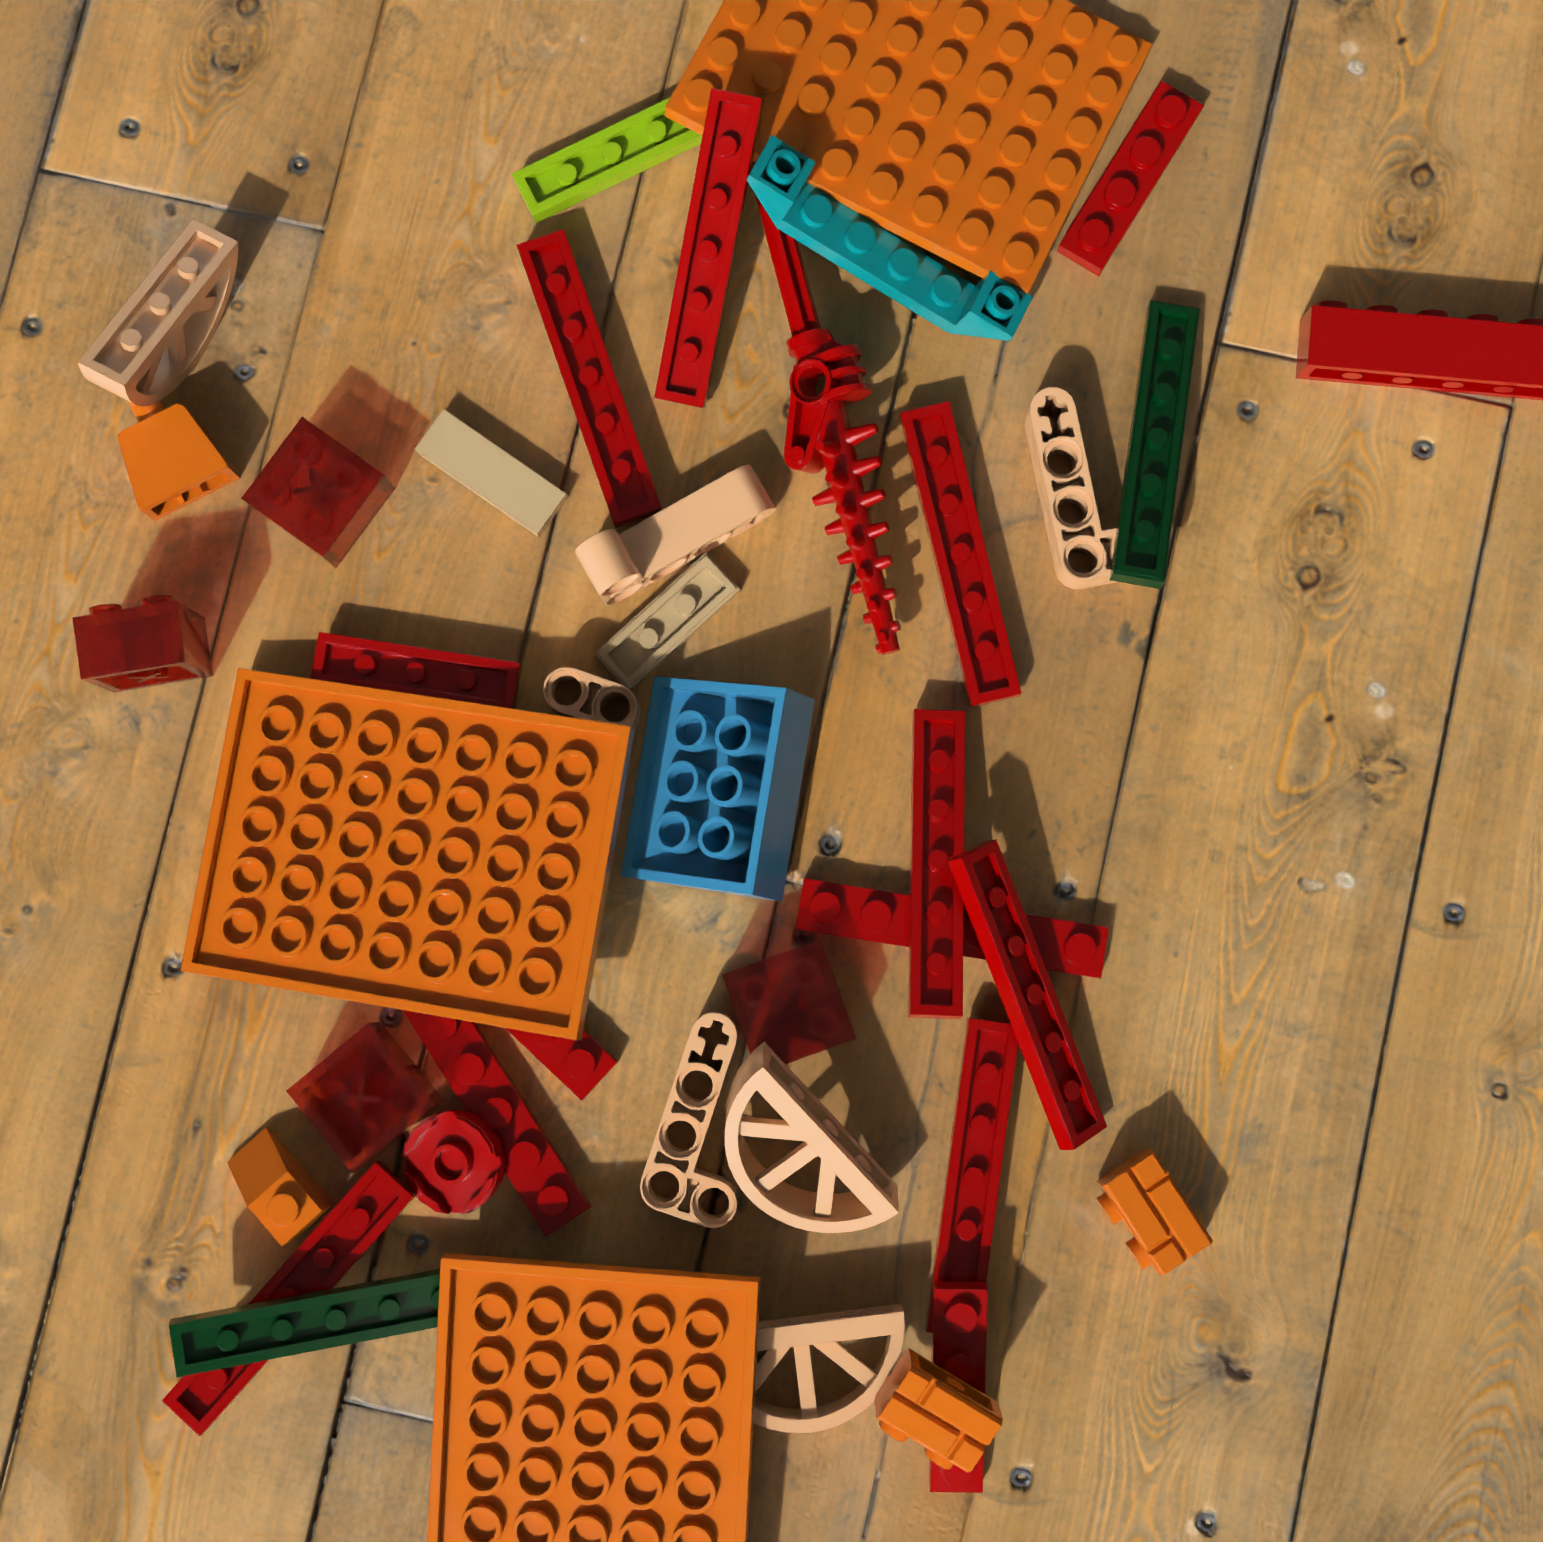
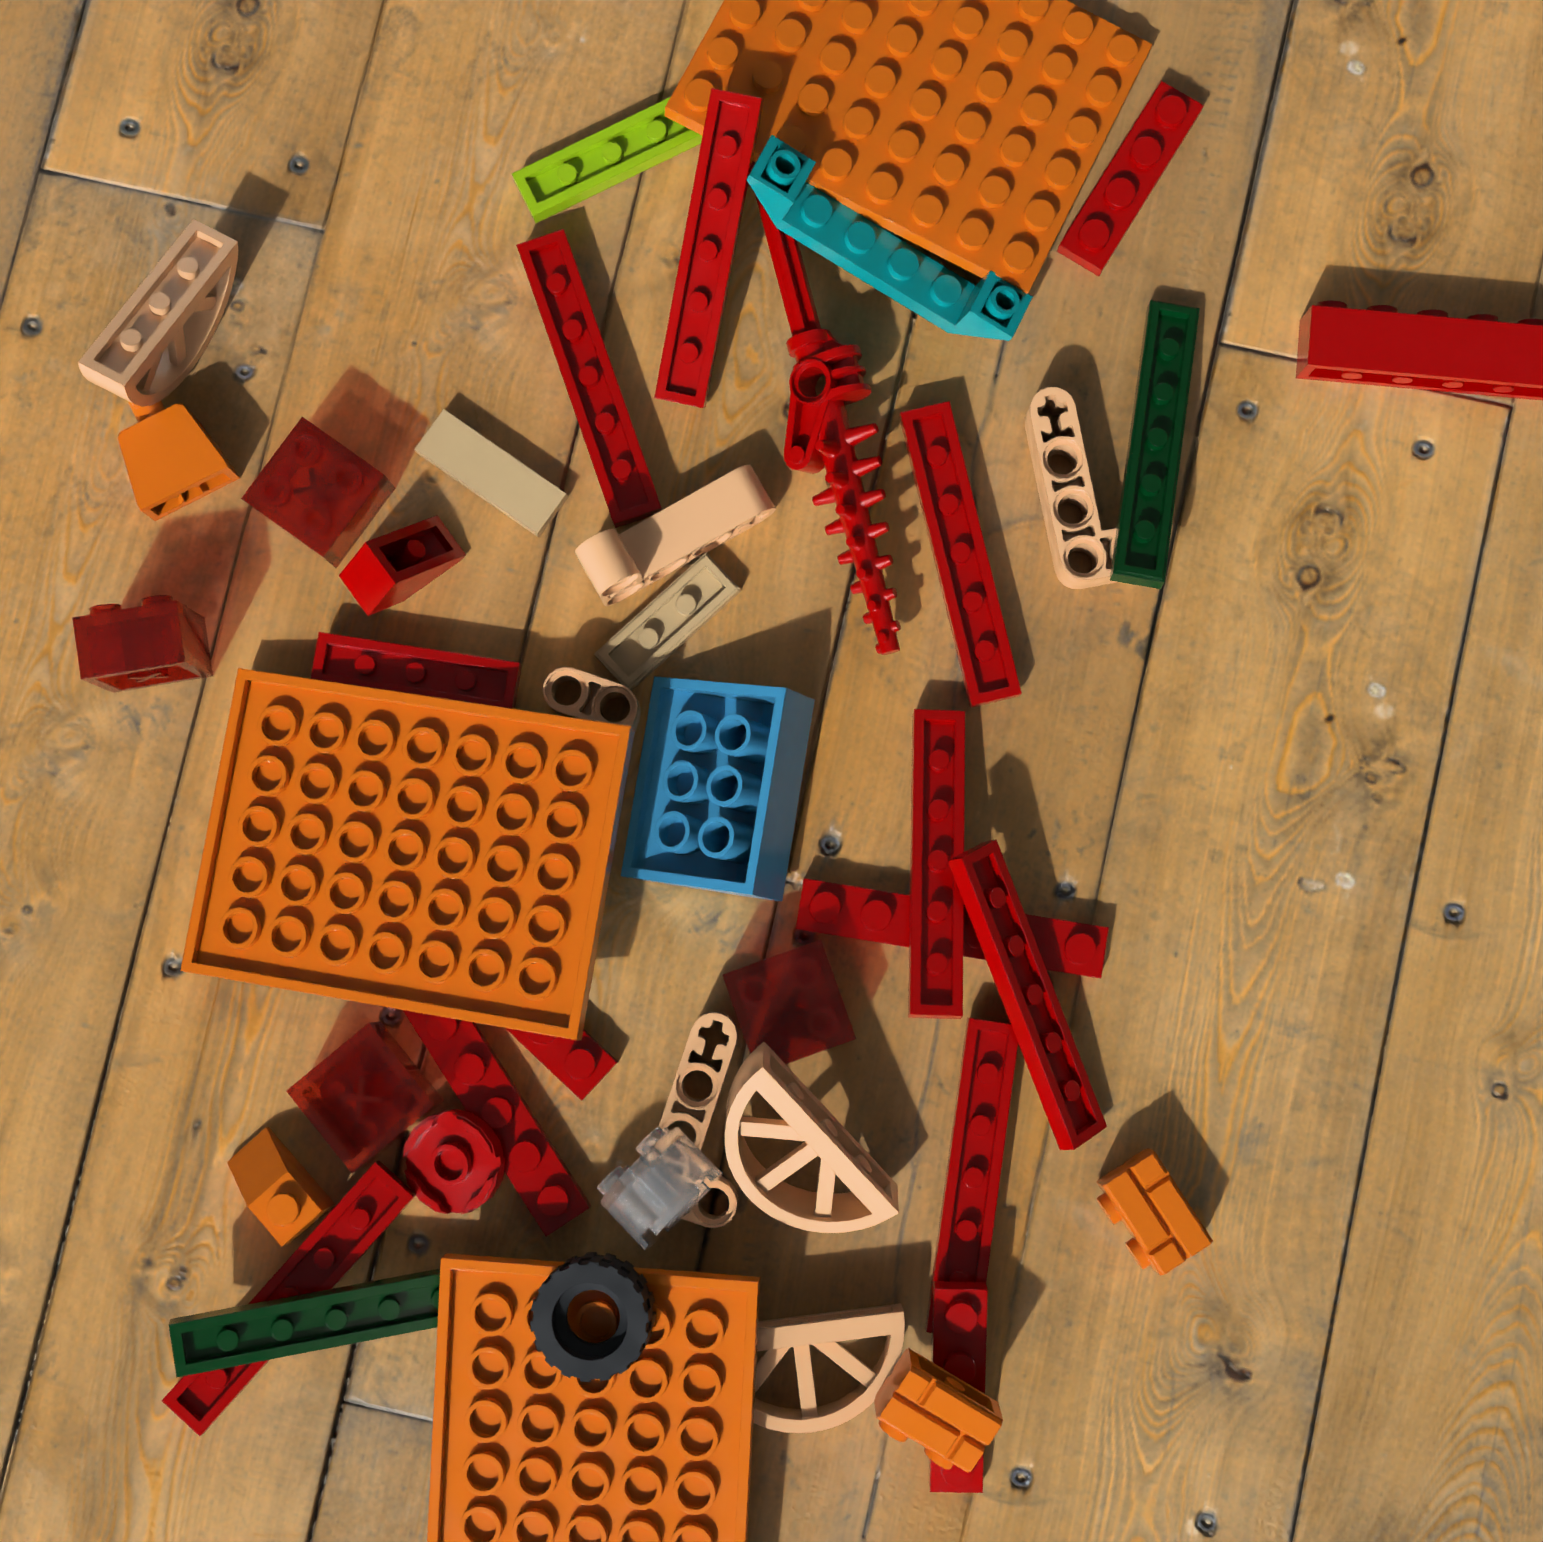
(400, 564): none -> red slope
(563, 1346): none -> black tyre
(658, 1185): none -> clear brick

